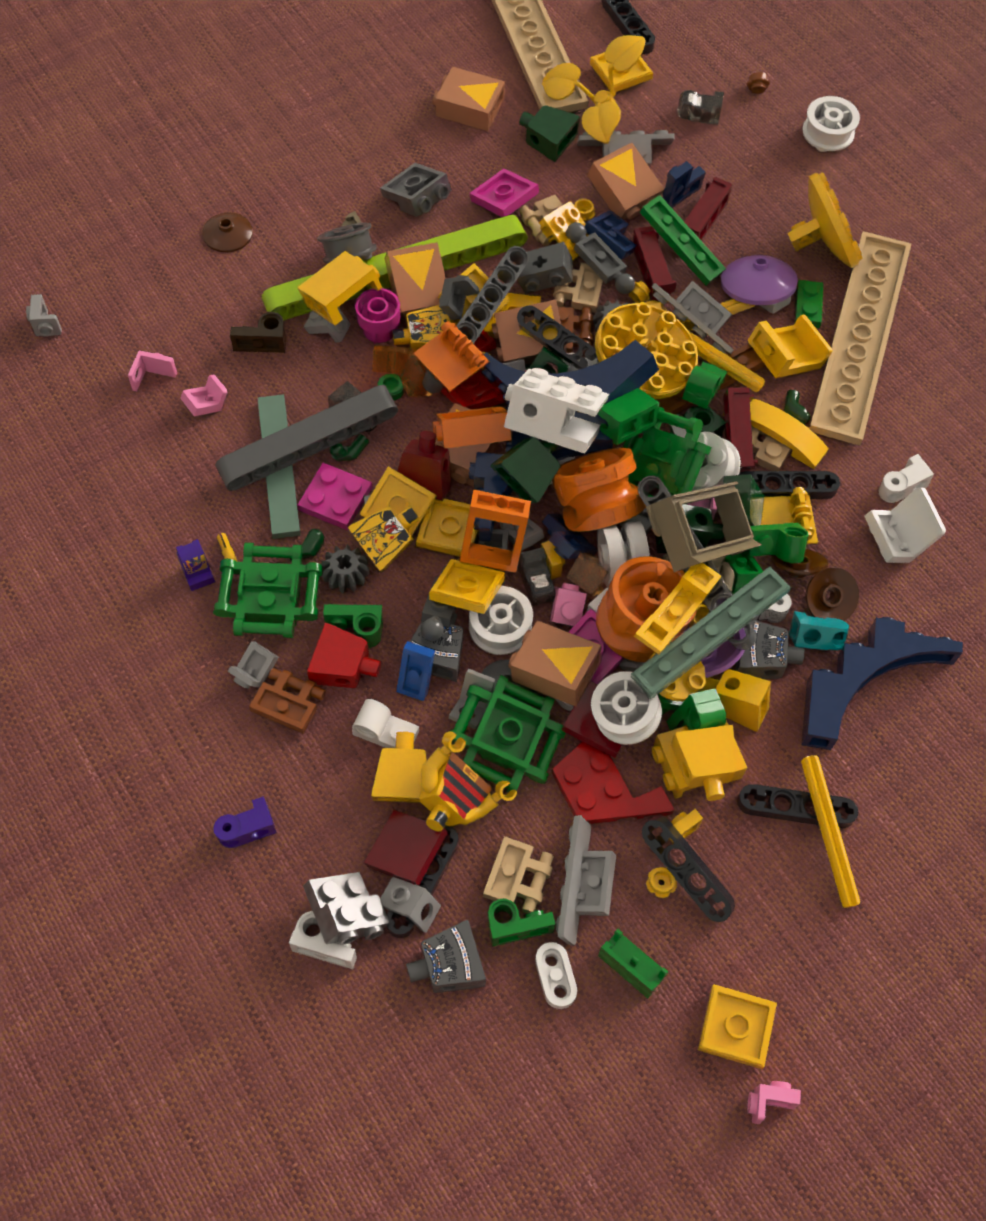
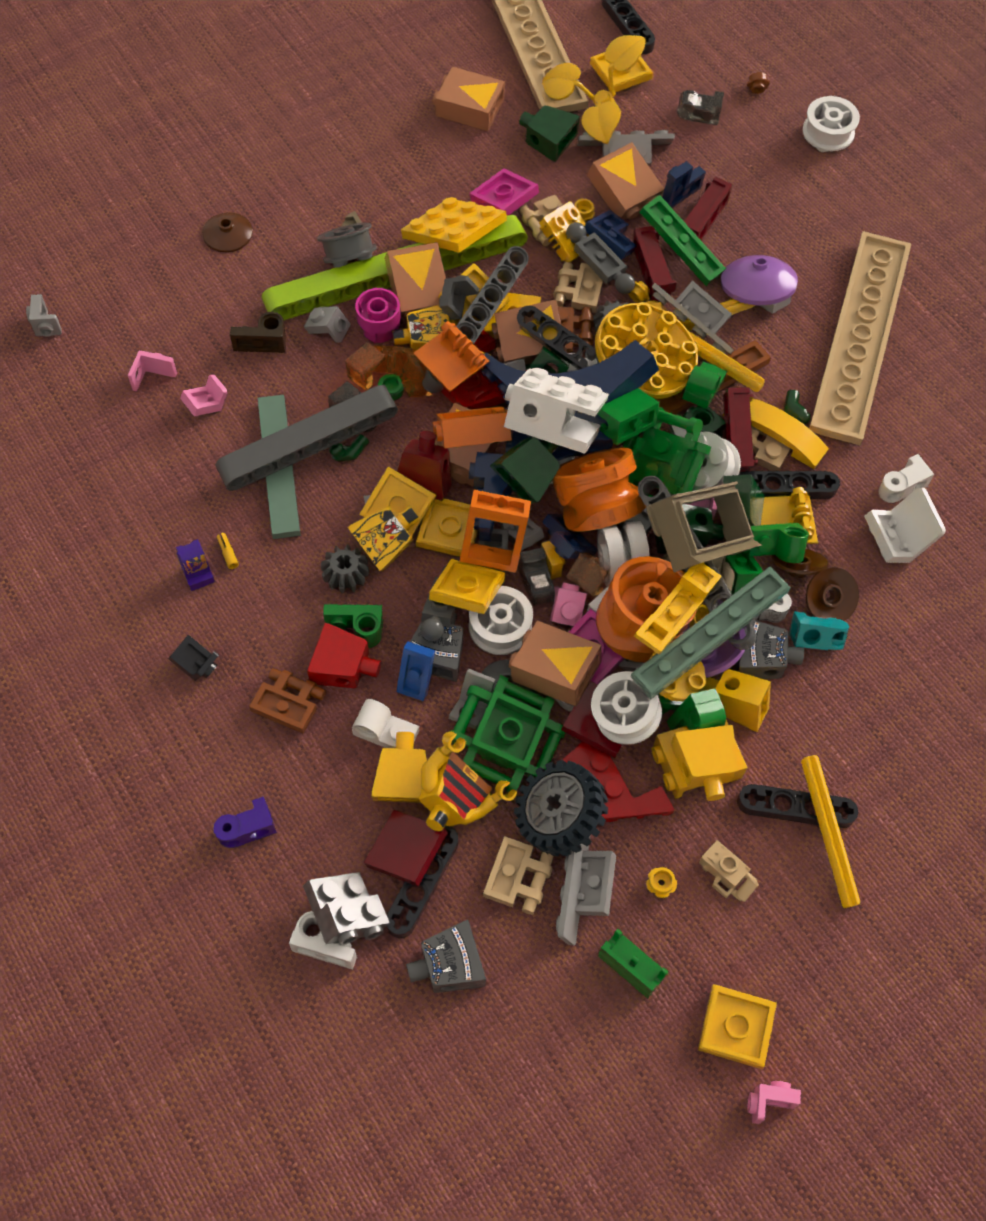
(193, 658): none -> black bracket
(253, 666): light grey bracket -> none
(268, 591): green brick -> none
(312, 543): dark green arm -> none
(334, 496): dark pink plate -> none
(336, 284): yellow panel -> none
(362, 363): none -> clear orange panel
(409, 901): light grey bracket -> none
(417, 189): flat silver plate -> none
(454, 224): none -> yellow plate
(517, 929): green plate -> none
(546, 268): dark grey brick -> none
(556, 976): white plate -> none
(561, 808): none -> wheel
(687, 823): yellow plate -> none
(692, 865): black beam -> none
(729, 871): none -> tan piece
(790, 348): yellow panel -> none
(809, 301): green plate -> none
(827, 224): yellow bracket -> none
(858, 665): dark blue arch -> none

